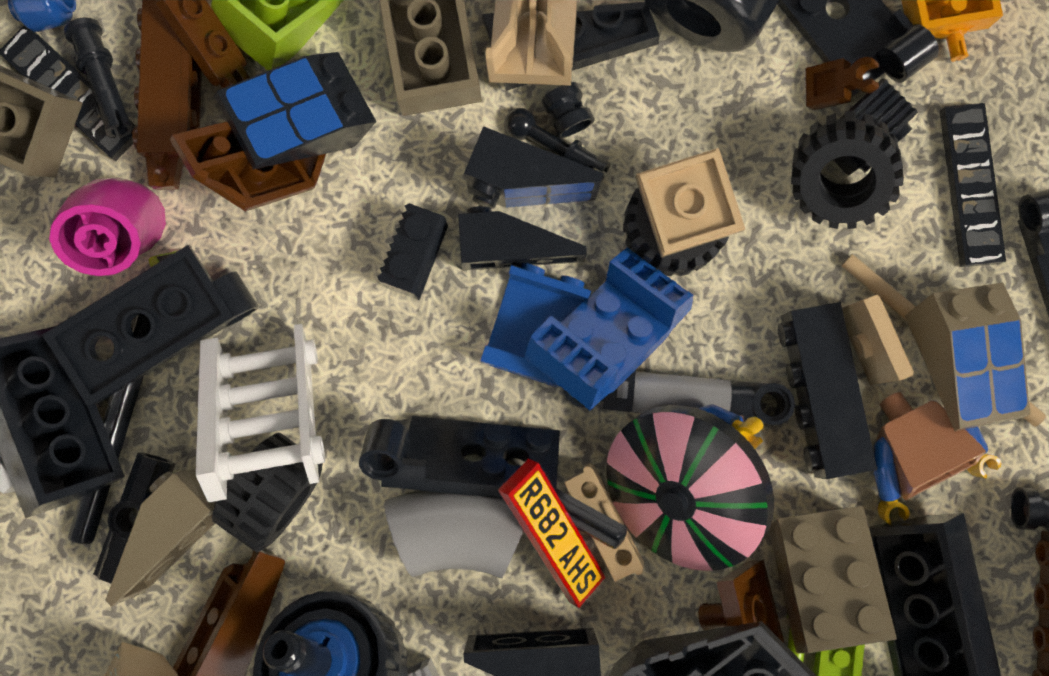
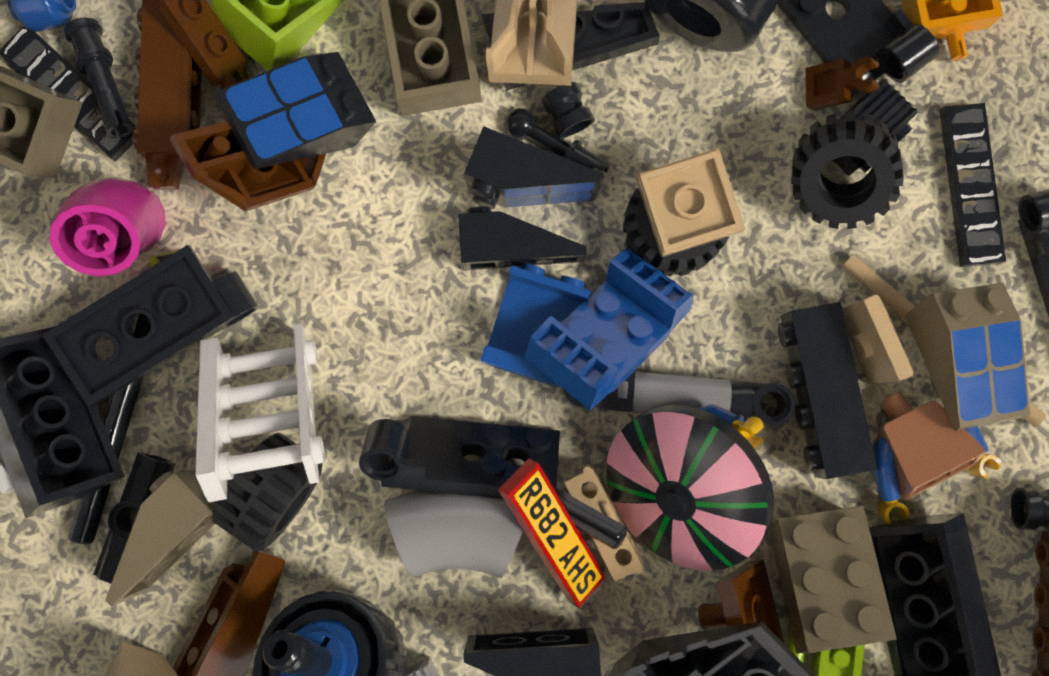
(413, 251): black brick -> none

